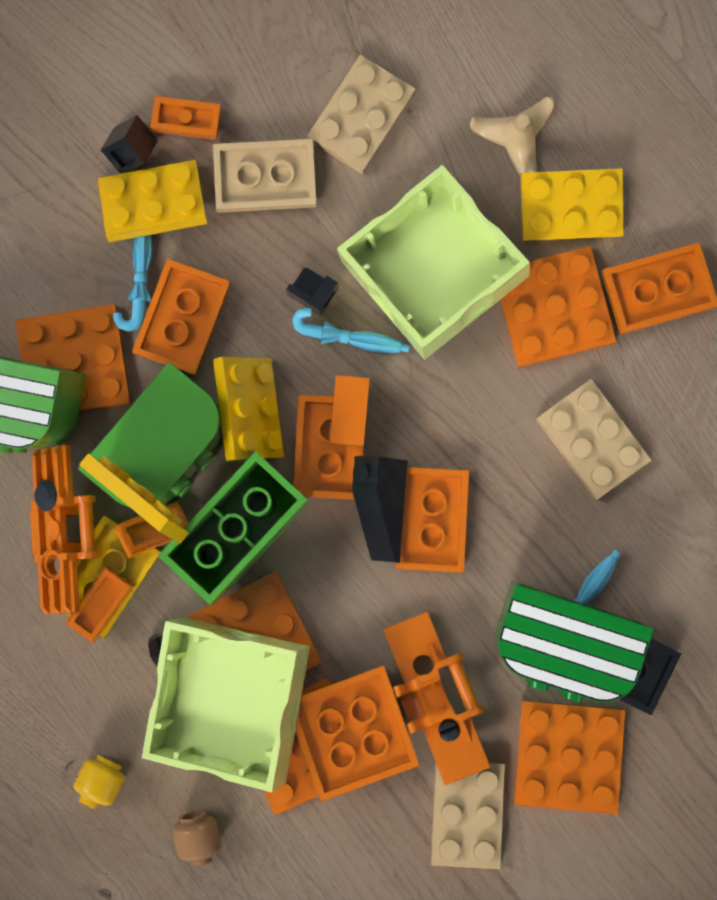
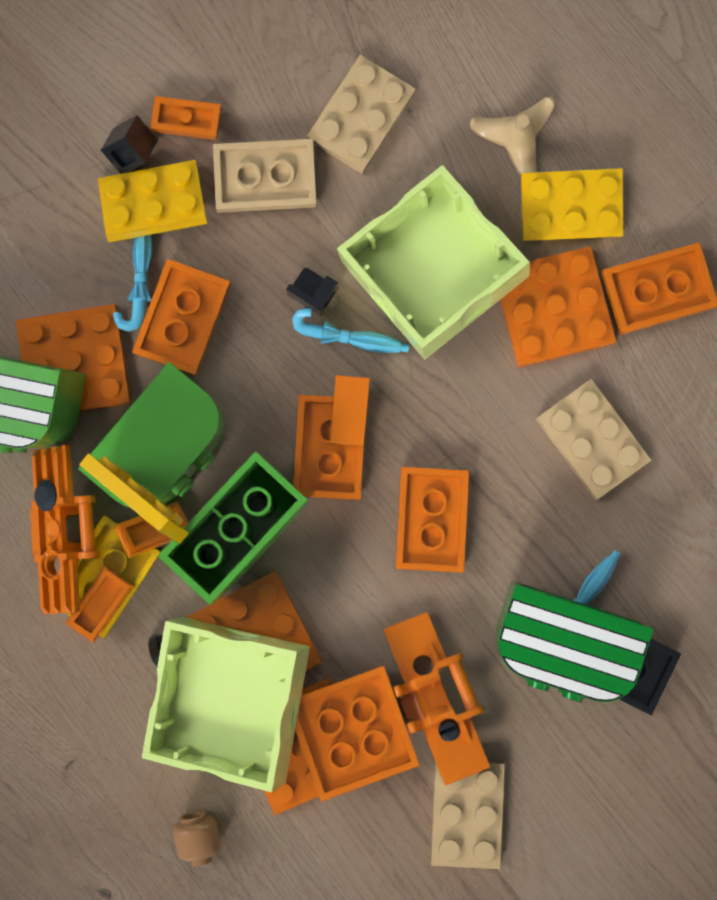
(99, 782): yellow head -> none
(248, 408): yellow plate -> none
(380, 500): black slope -> none
(569, 757): orange plate -> none

